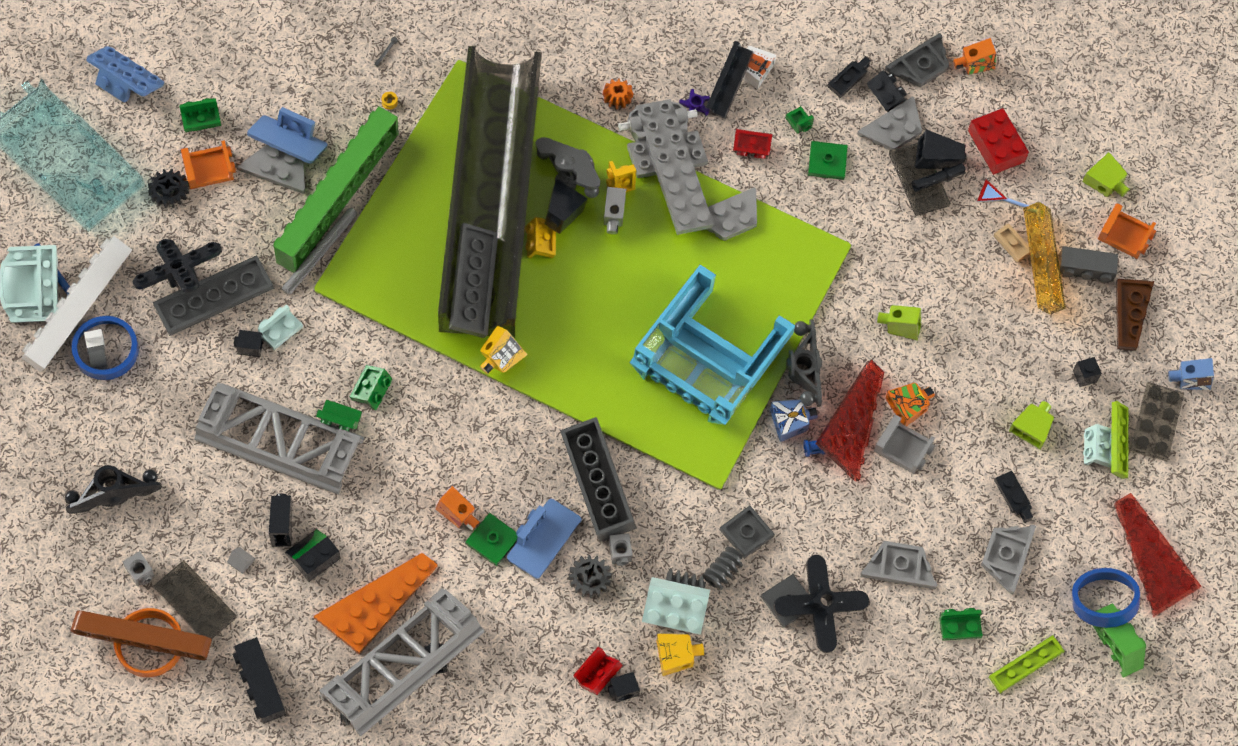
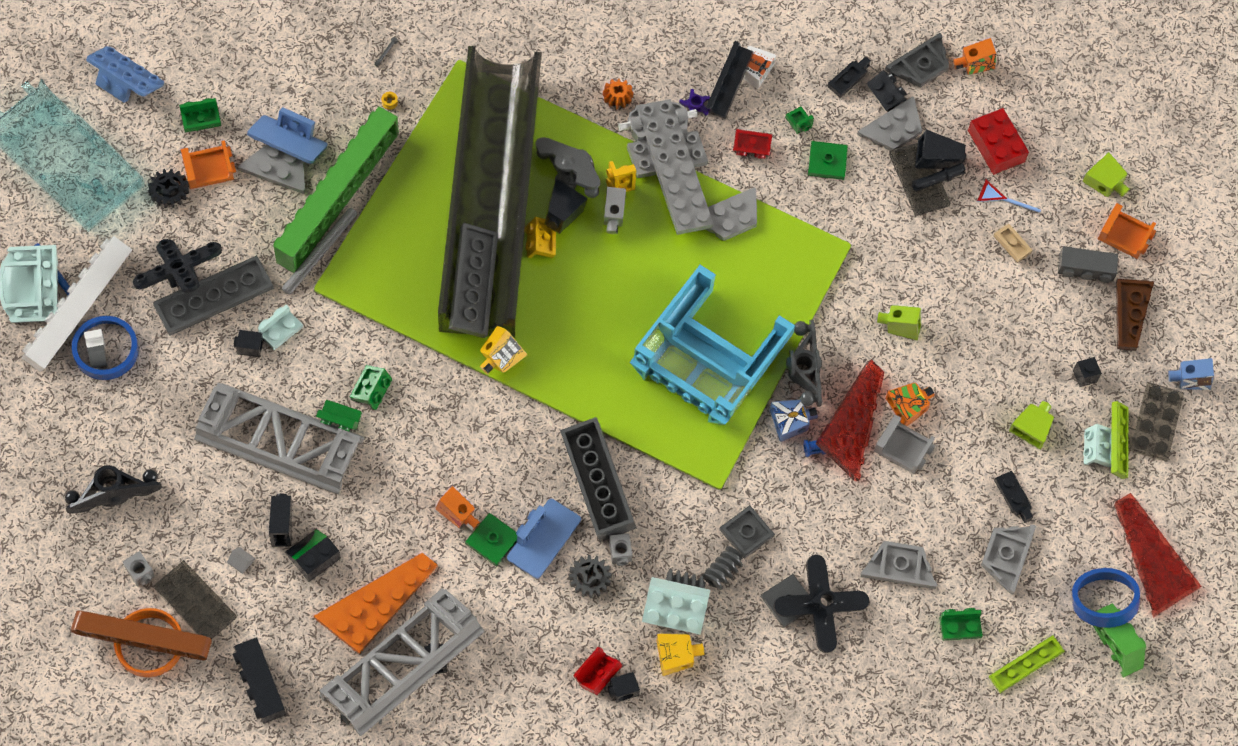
(1044, 258): clear yellow brick -> none

